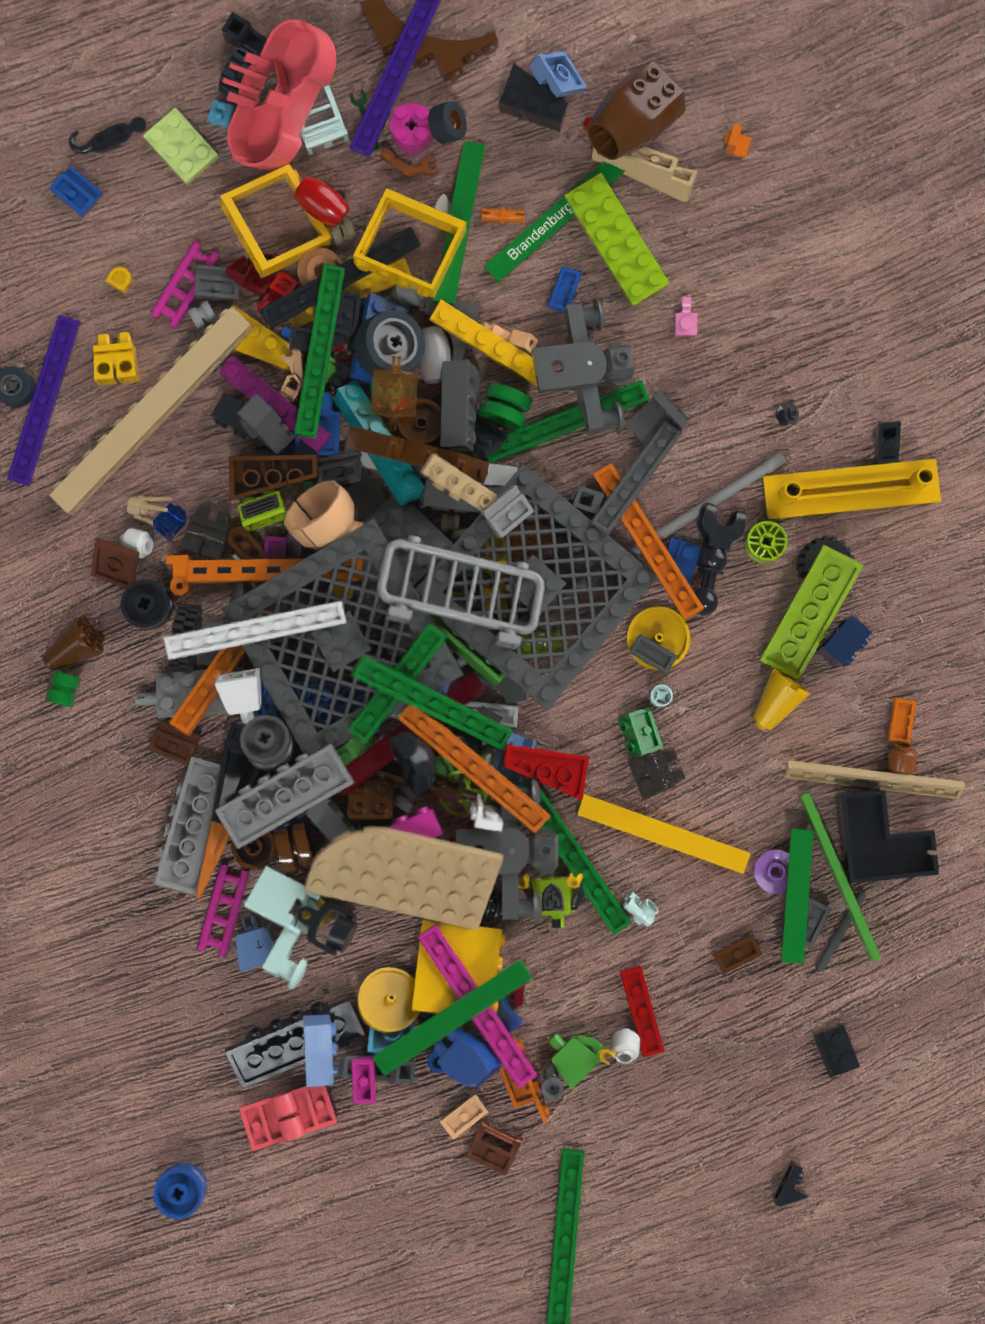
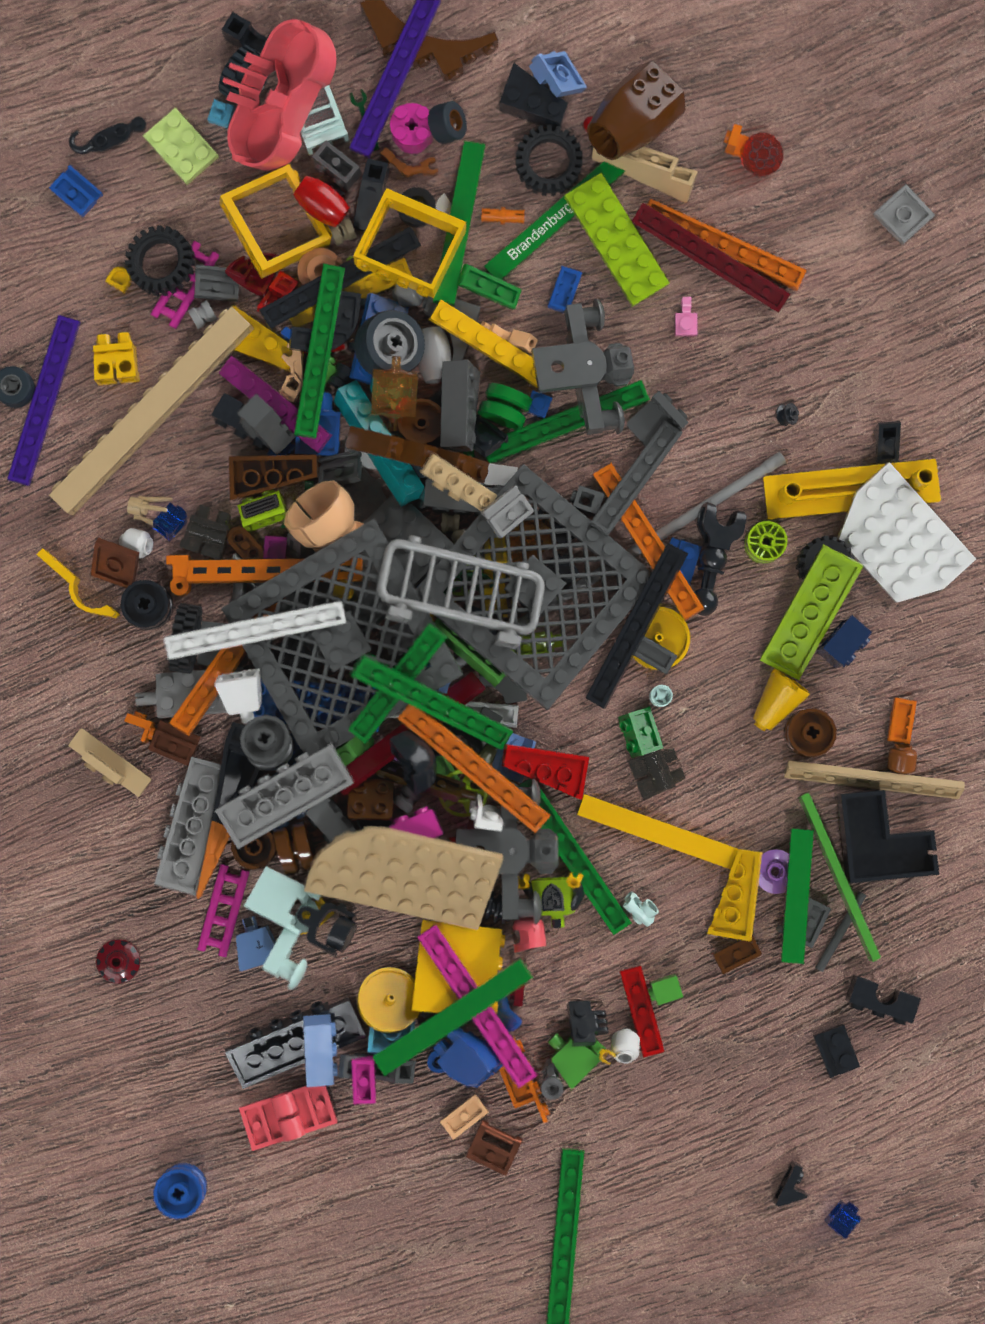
(62, 690): green wheel -> none
(73, 582): none -> yellow piece
(74, 644): reddish brown cone -> none
(109, 763): none -> tan bracket
(128, 957): none -> dark red dish
(139, 719): none -> orange bracket
(140, 248): none -> black tyre
(336, 165): none -> flat silver brick
(371, 192): none -> black slope
(417, 193): none -> black tyre
(489, 287): none -> green tile
(530, 934): none -> coral helmet
(540, 404): none -> blue plate
(555, 136): none -> black tyre
(585, 1023): none -> black hinge
(636, 625): none -> black tile
(665, 990): none -> bright green brick
(711, 257): none -> dark red plate
(738, 902): none -> yellow wing
(749, 255): none -> orange tile
(762, 154): none -> clear red tile
(823, 734): none -> reddish brown wheel
(843, 1218): none -> clear blue brick
(900, 1007): none -> black arch
(901, 538): none -> white plate
(903, 214): none -> light grey plate

